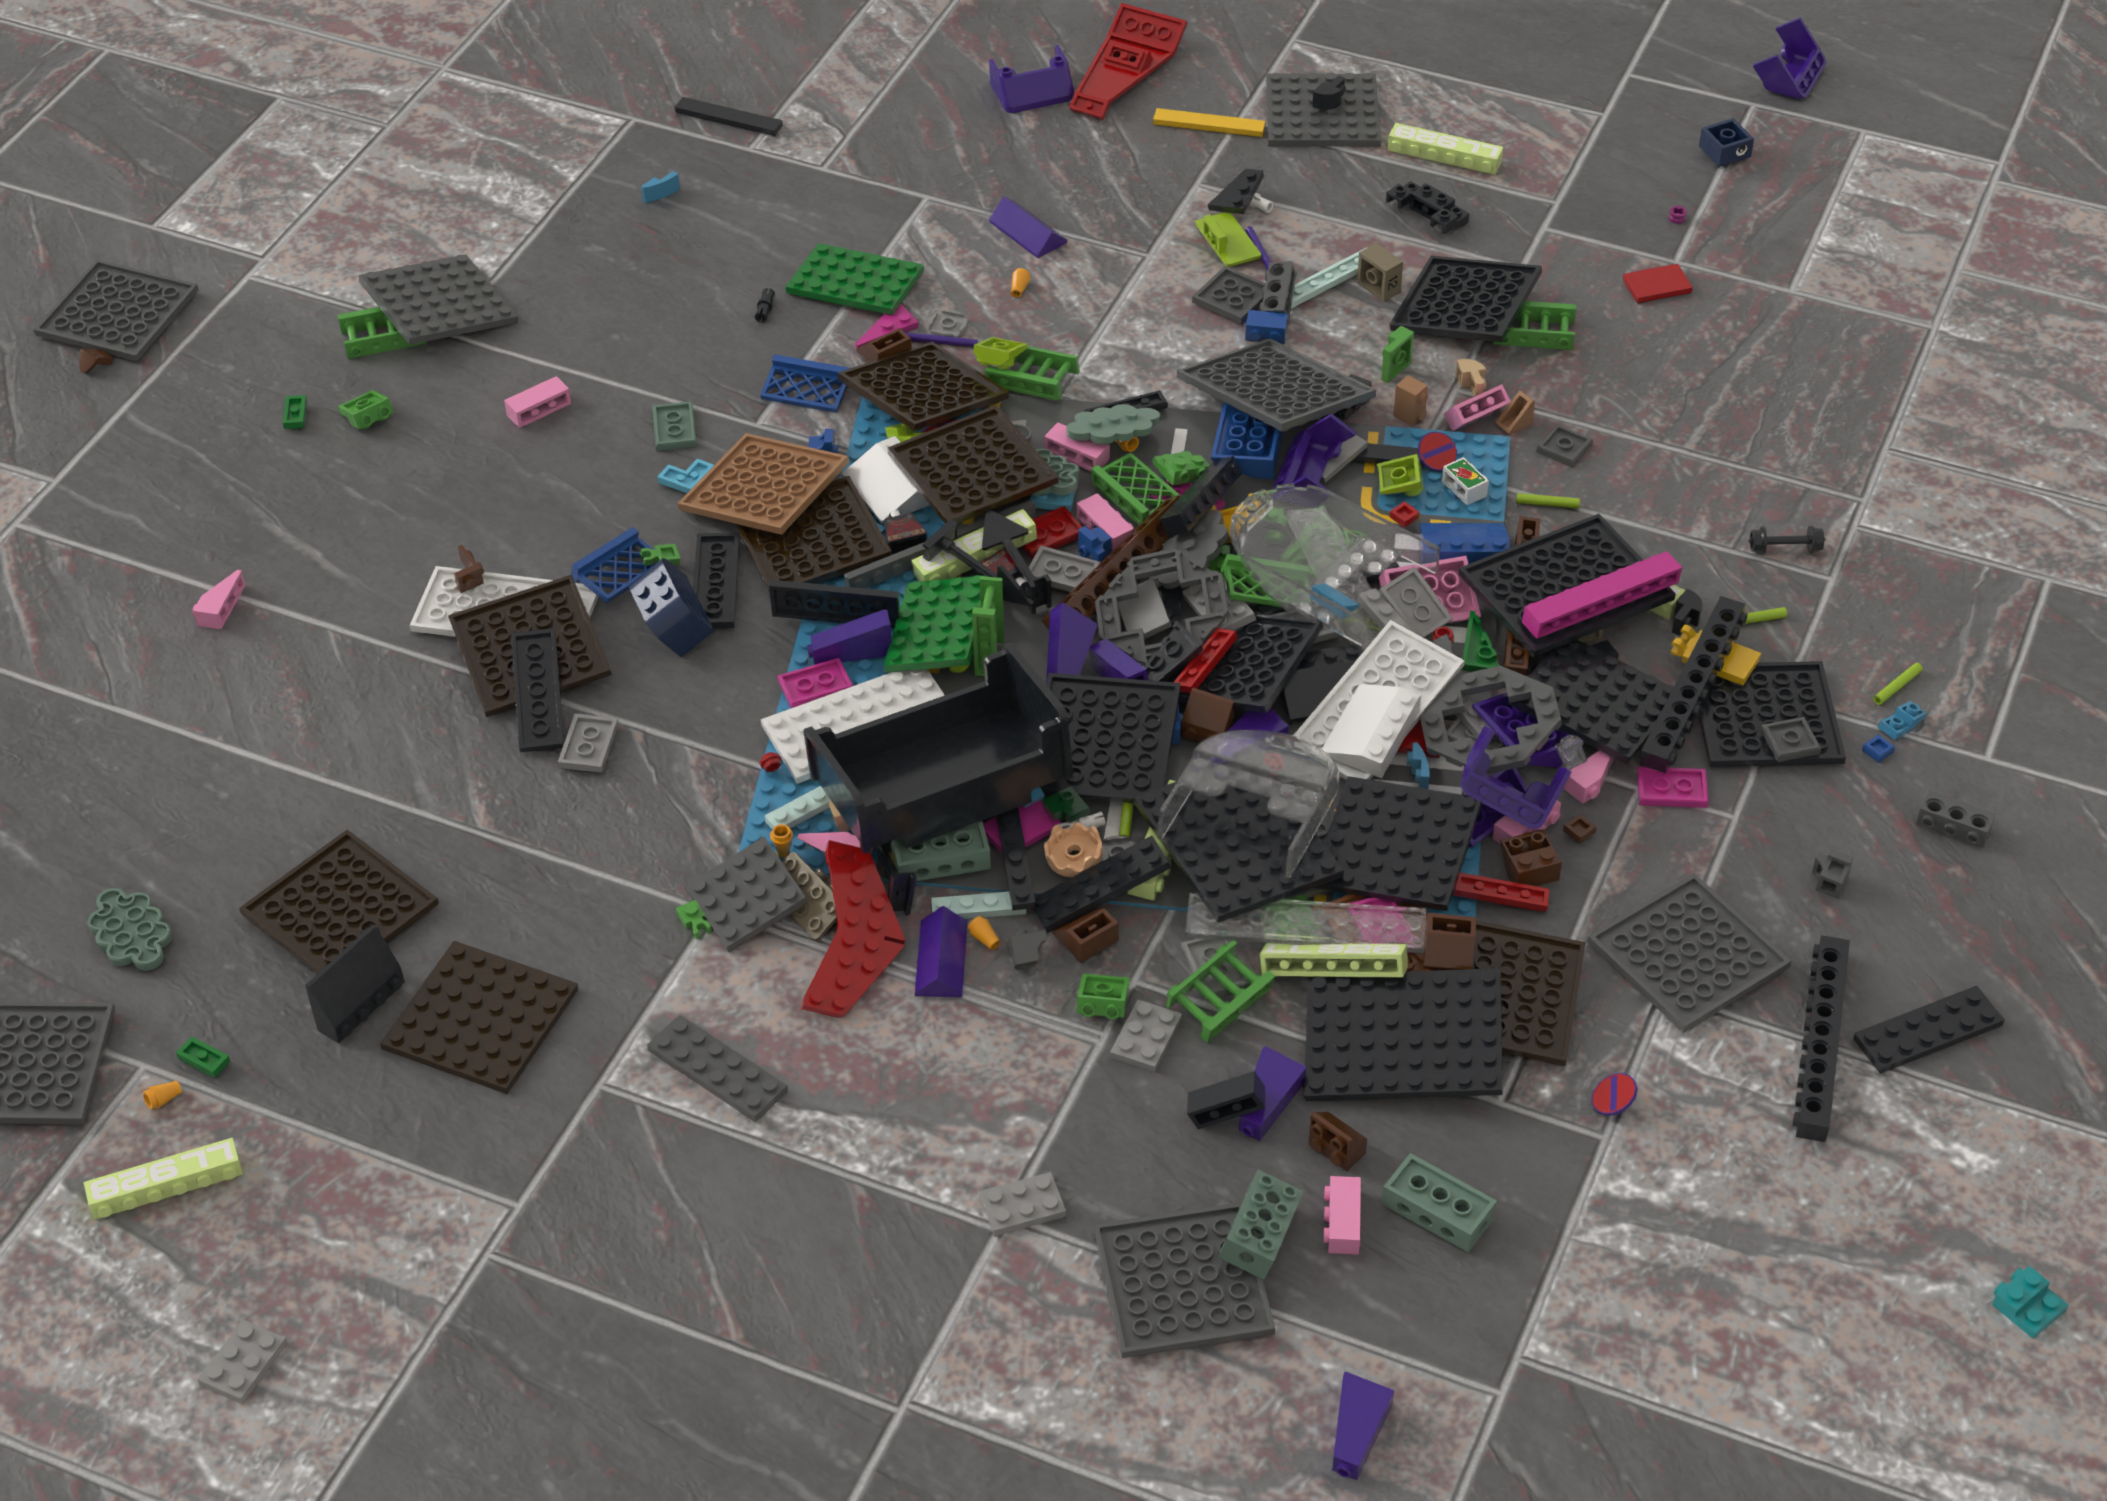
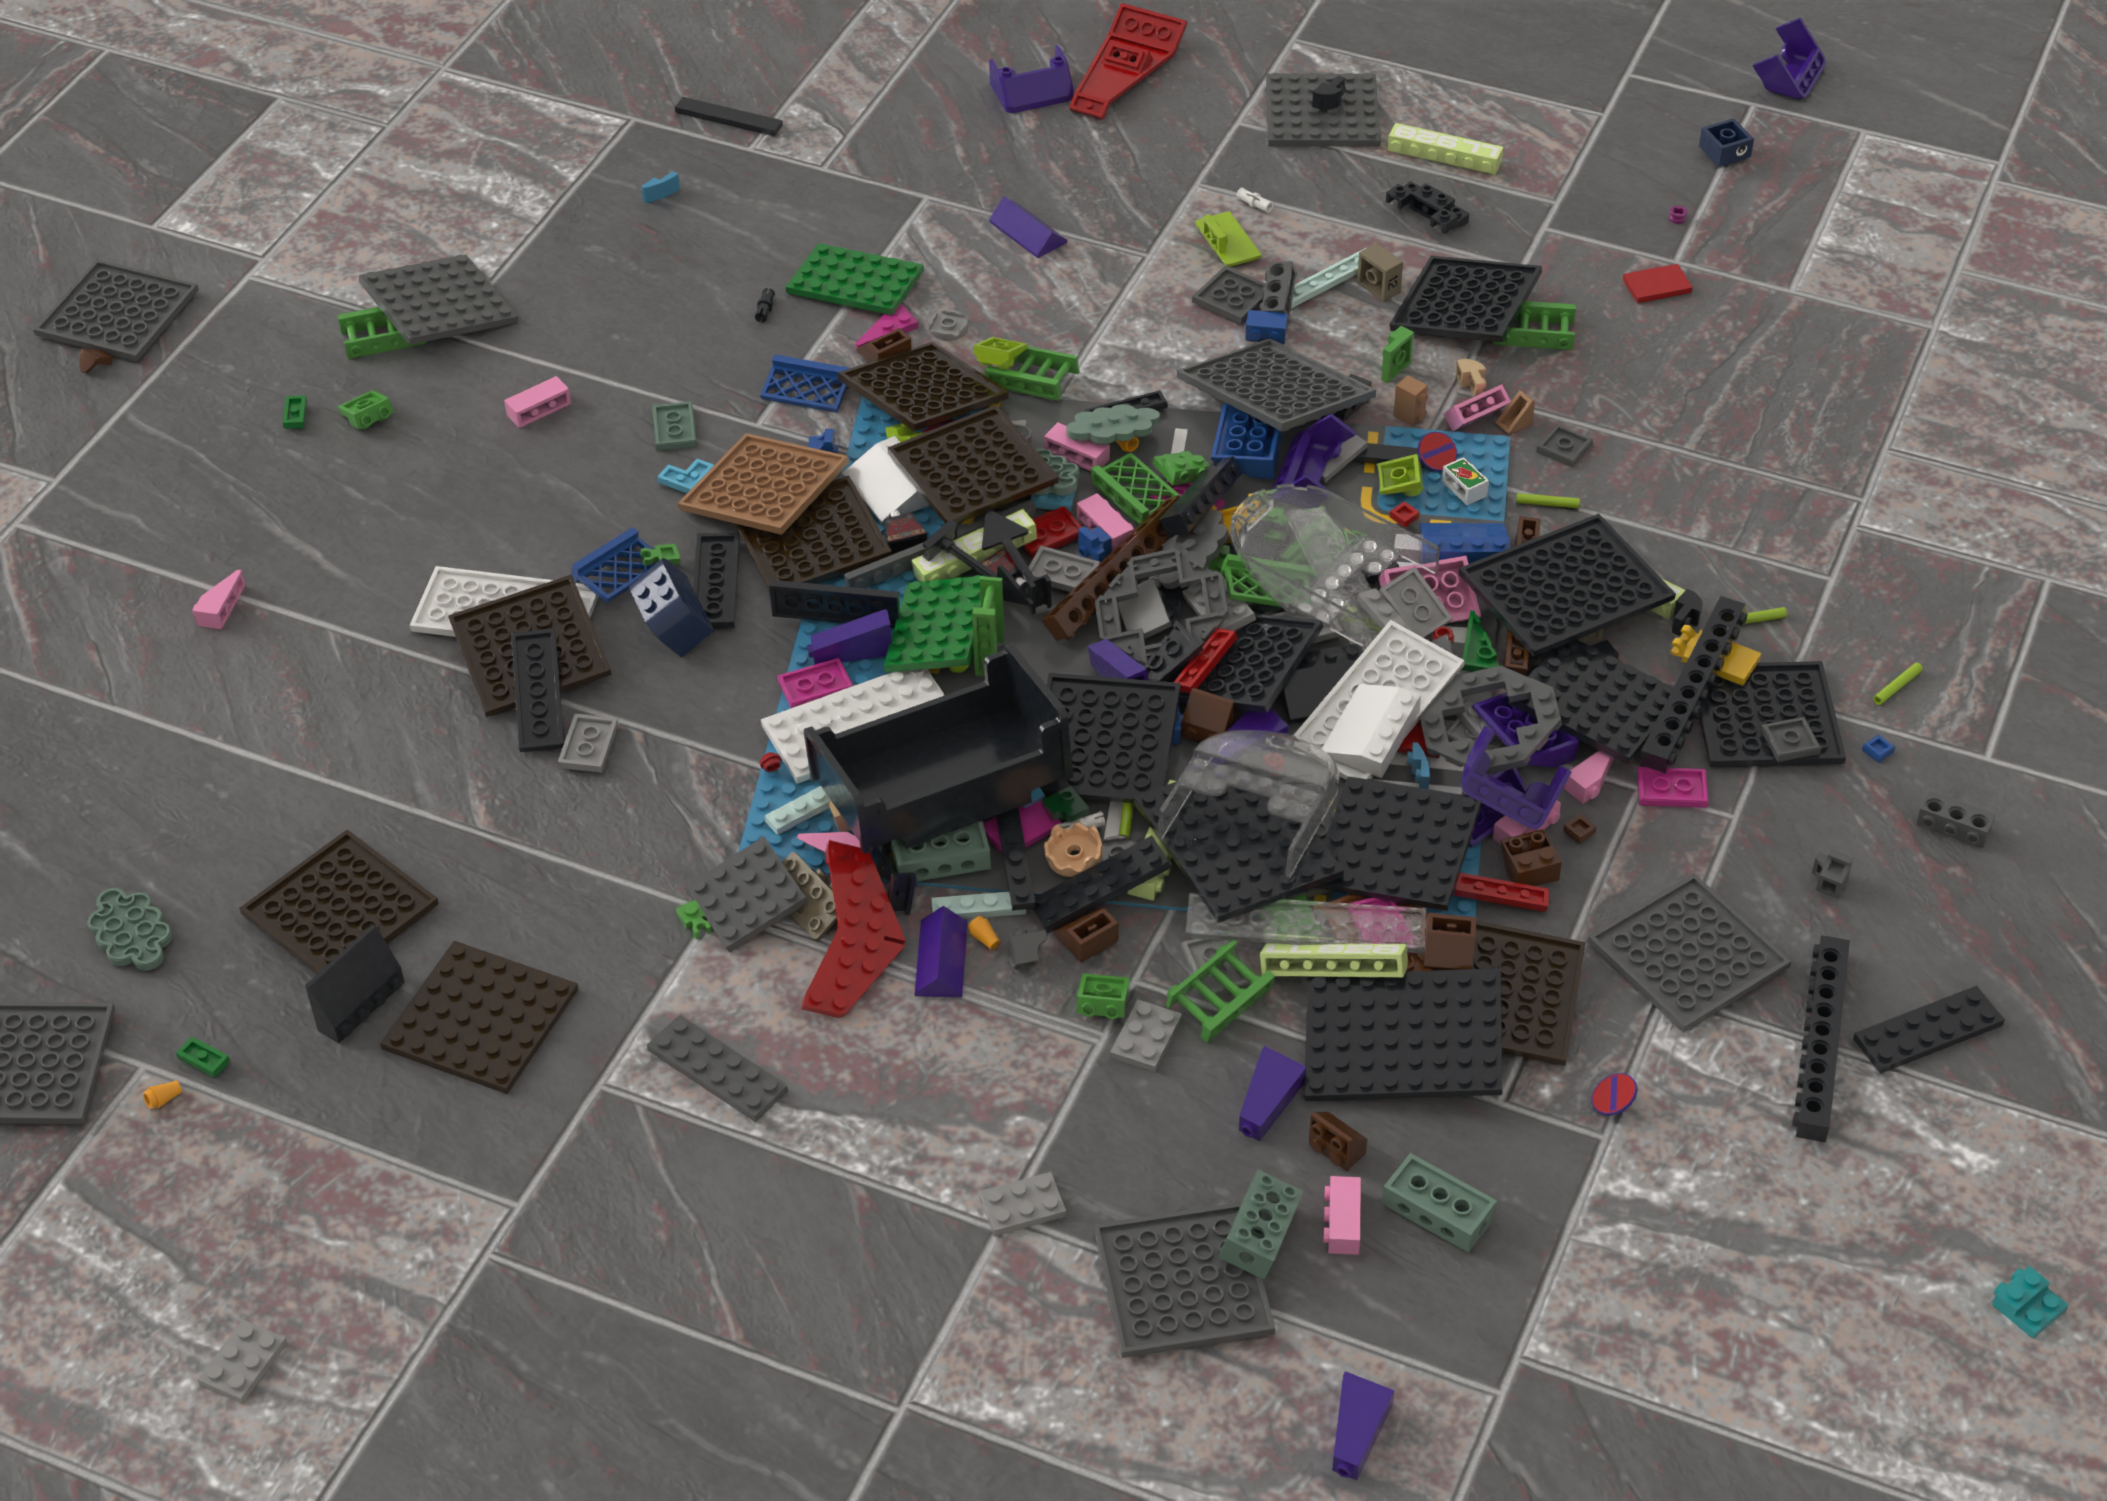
(163, 1178): yellowish green brick -> none
(471, 575): reddish brown bracket -> none
(782, 838): light orange cone -> none
(942, 339): dark purple bar -> none
(1020, 280): light orange cone -> none
(1068, 640): dark purple slope -> none
(1209, 122): yellow tile -> none
(1226, 1100): black brick -> none
(1238, 193): black wing -> none
(1264, 256): dark purple bar -> none
(1332, 594): dark azure slope -> none
(1571, 751): clear bracket -> none
(1601, 594): dark pink brick -> none
(1760, 540): black piece -> none
(1903, 720): dark azure slope -> none

